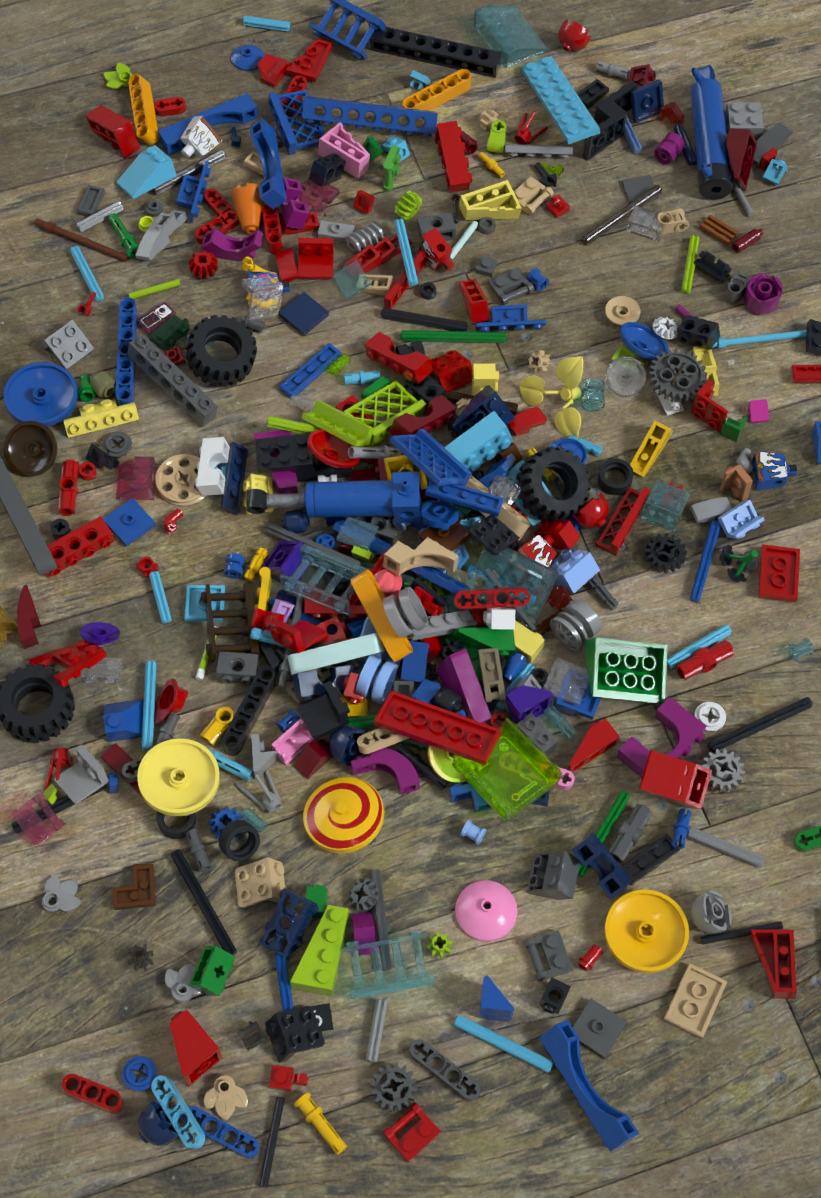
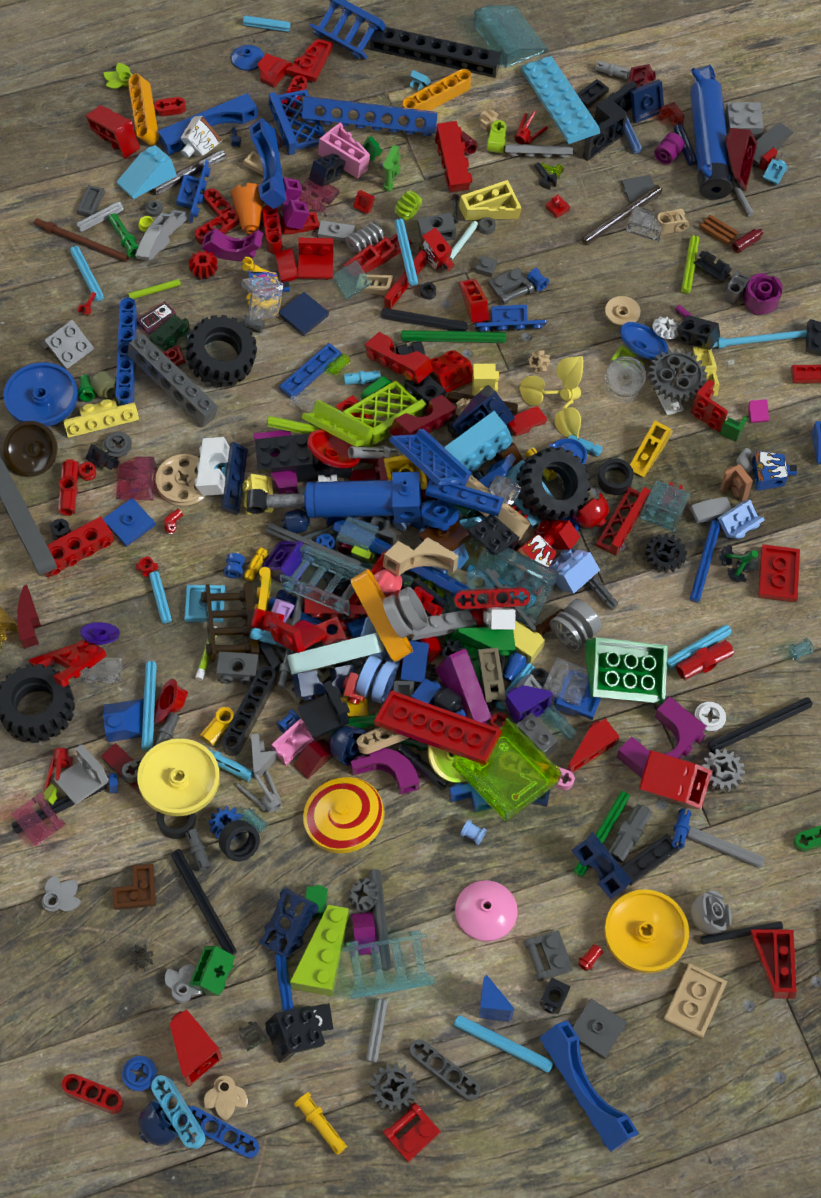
(259, 882): tan bracket -> none
(271, 1145): black bar -> none
(283, 1078): red plate -> none
(403, 148): medium azure bracket -> none
(444, 942): lime gear -> none
(491, 164): yellow bar -> none
(530, 190): tan plate -> none
(553, 875): dark grey slope -> none
(559, 597): clear red gear -> none
(573, 36): red cylinder -> none
(592, 394): clear light blue wheel -> none

